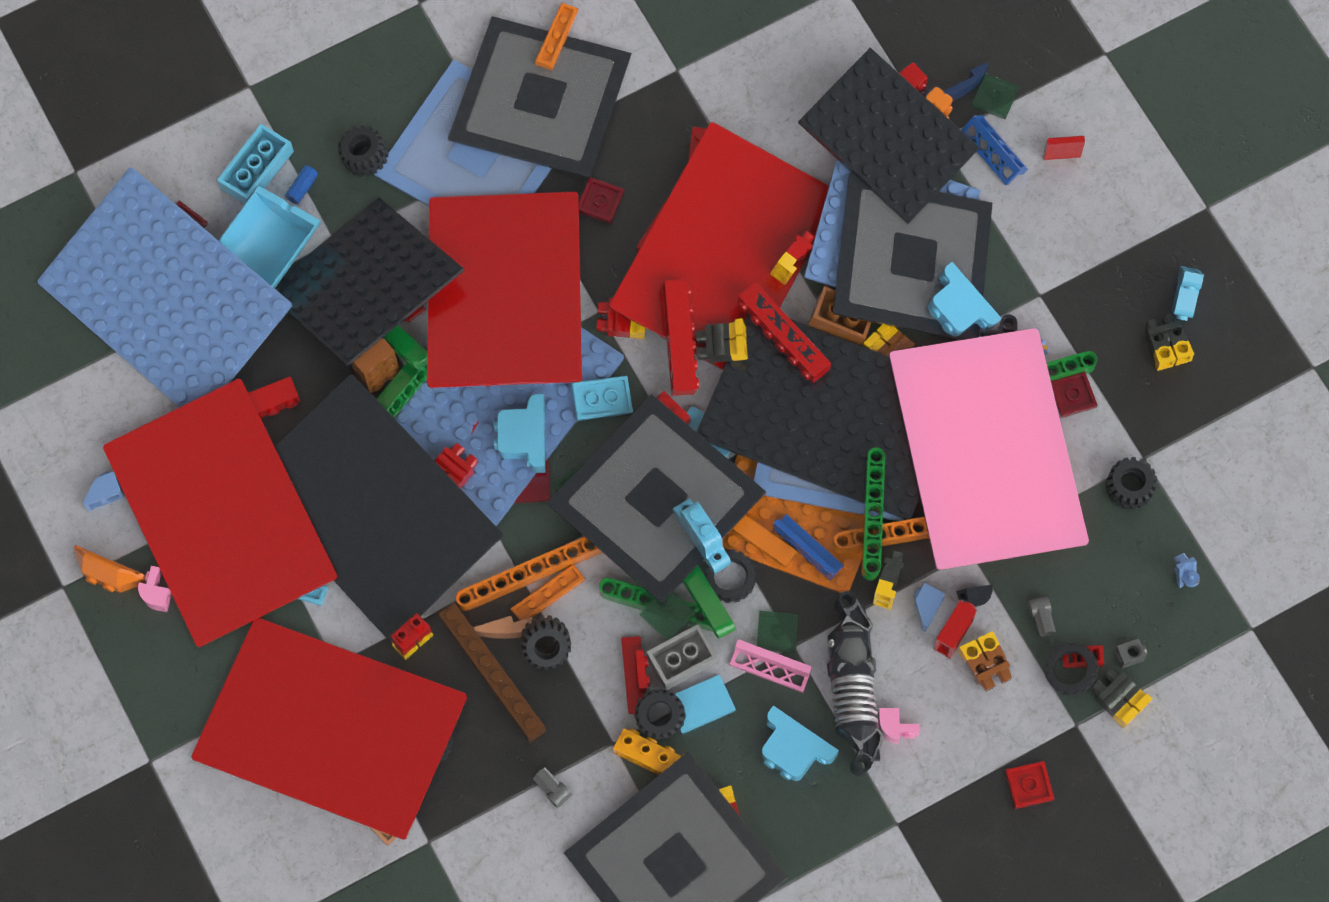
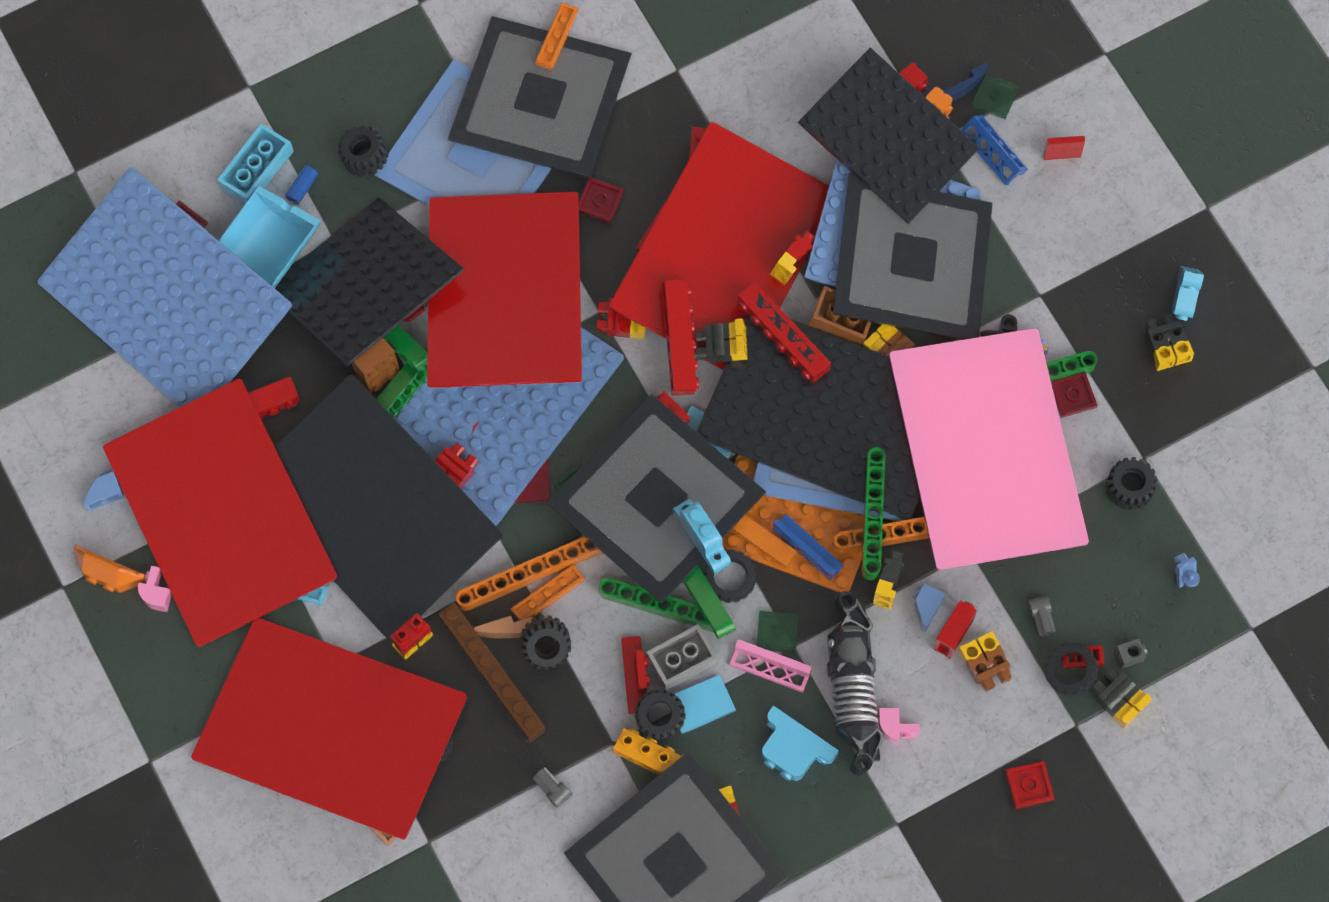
(523, 433): medium azure brick -> none
(601, 398): medium azure tile -> none
(668, 616): clear green plate -> none
(960, 304): medium azure brick -> none
(976, 595): black brick -> none

